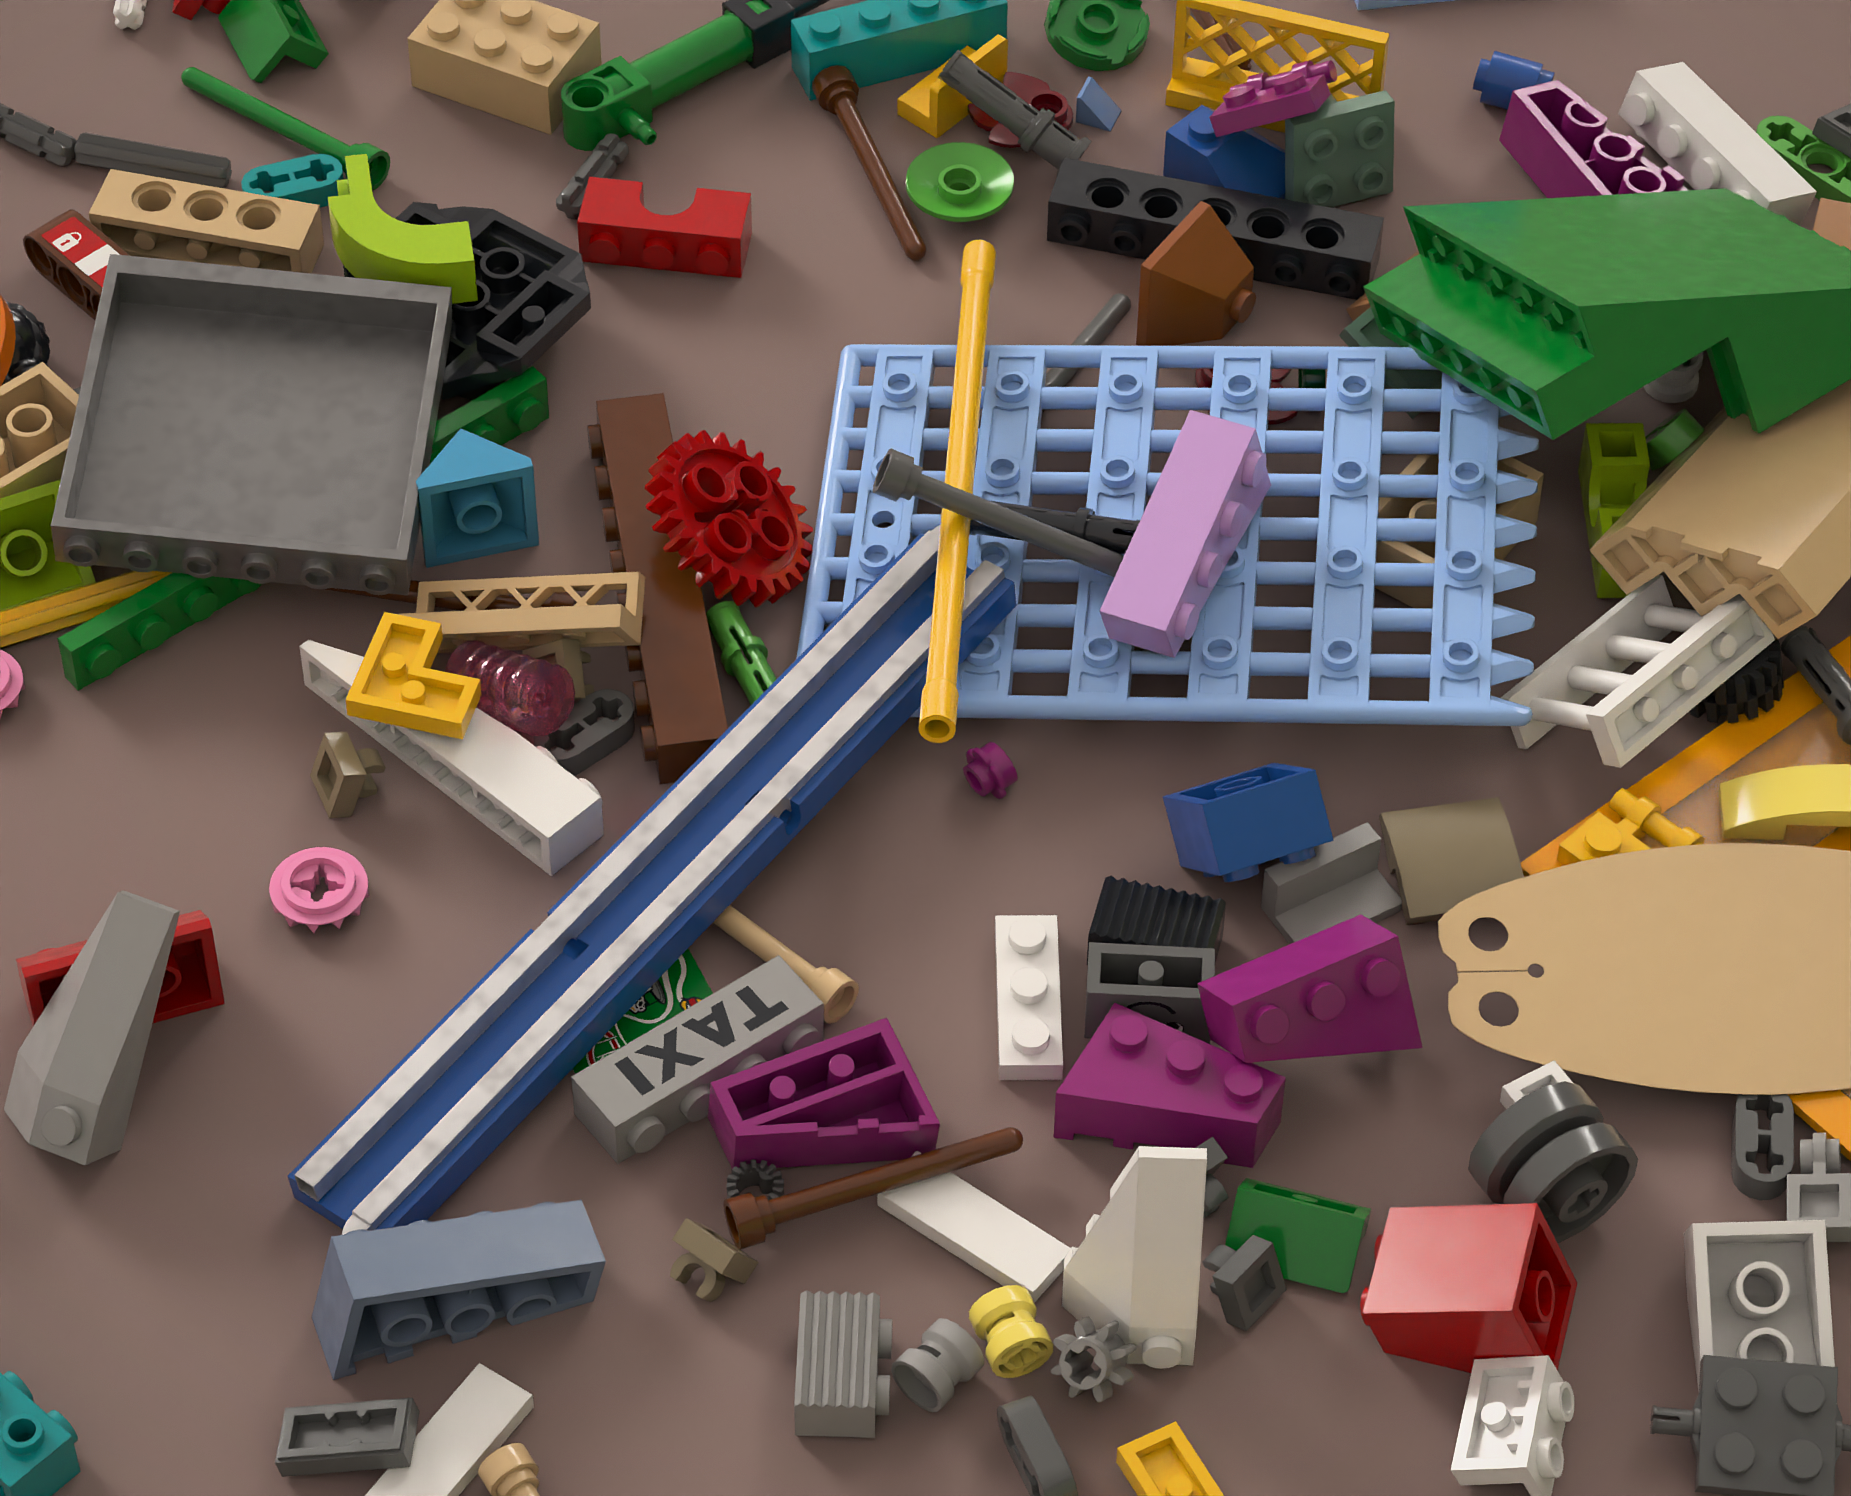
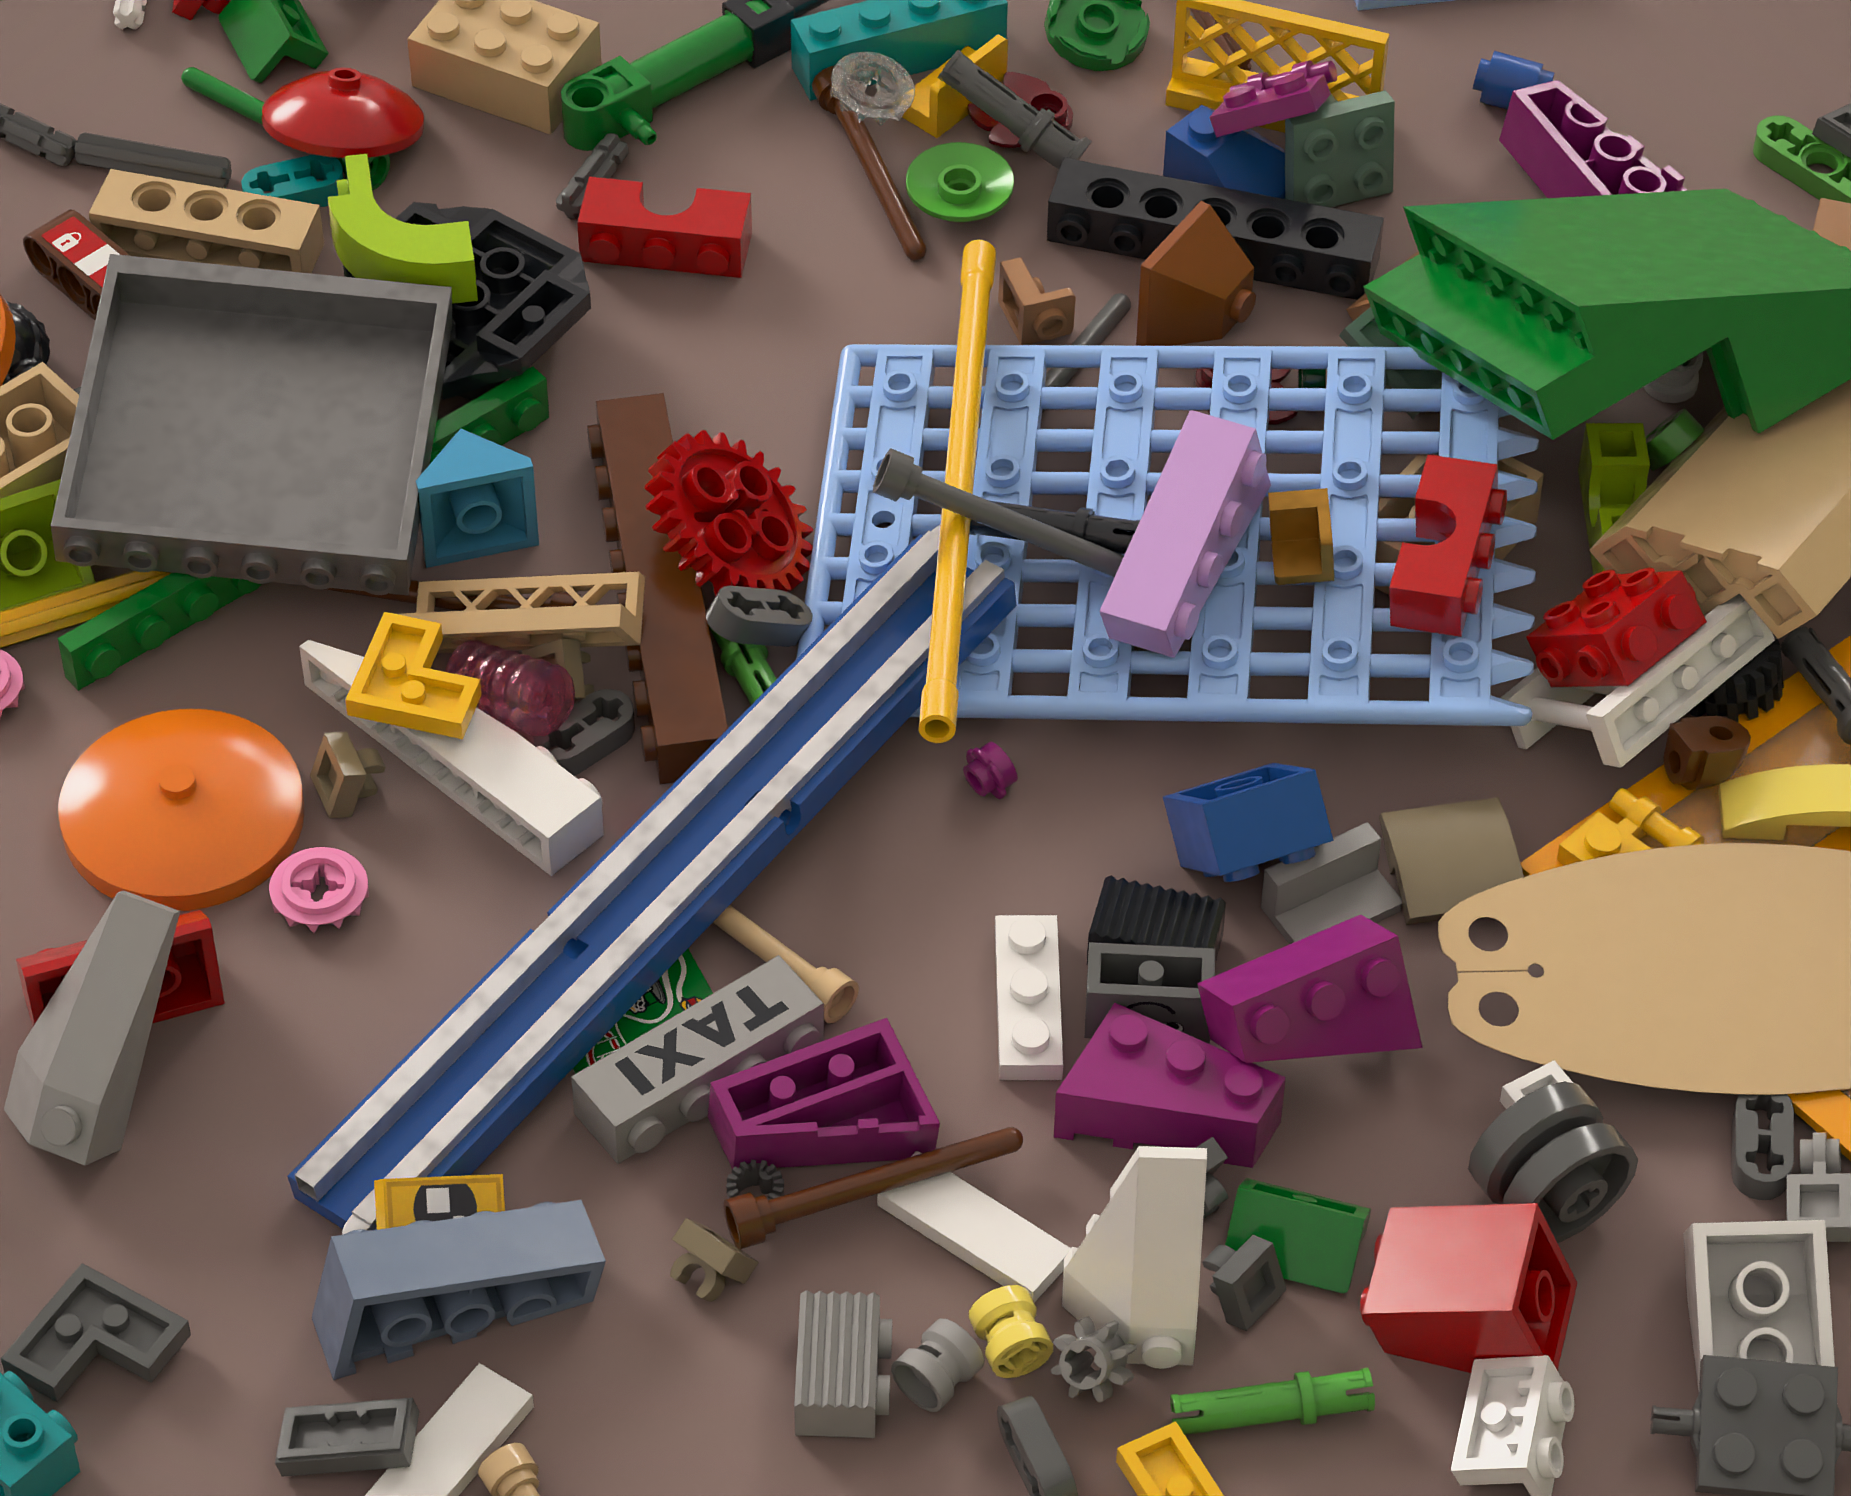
(89, 1319): none -> dark grey plate
(182, 808): none -> orange dish
(343, 115): none -> red dish
(436, 1198): none -> tile
(758, 616): none -> dark grey beam
(894, 86): none -> clear gear
(1030, 310): none -> medium nougat bracket
(1096, 107): medium blue piece -> none
(1274, 1402): none -> bright green pin
(1301, 536): none -> pearl gold panel
(1440, 582): none -> red arch
(1615, 628): none -> red brick
(1704, 751): none -> reddish brown piece
(1711, 141): white brick -> none

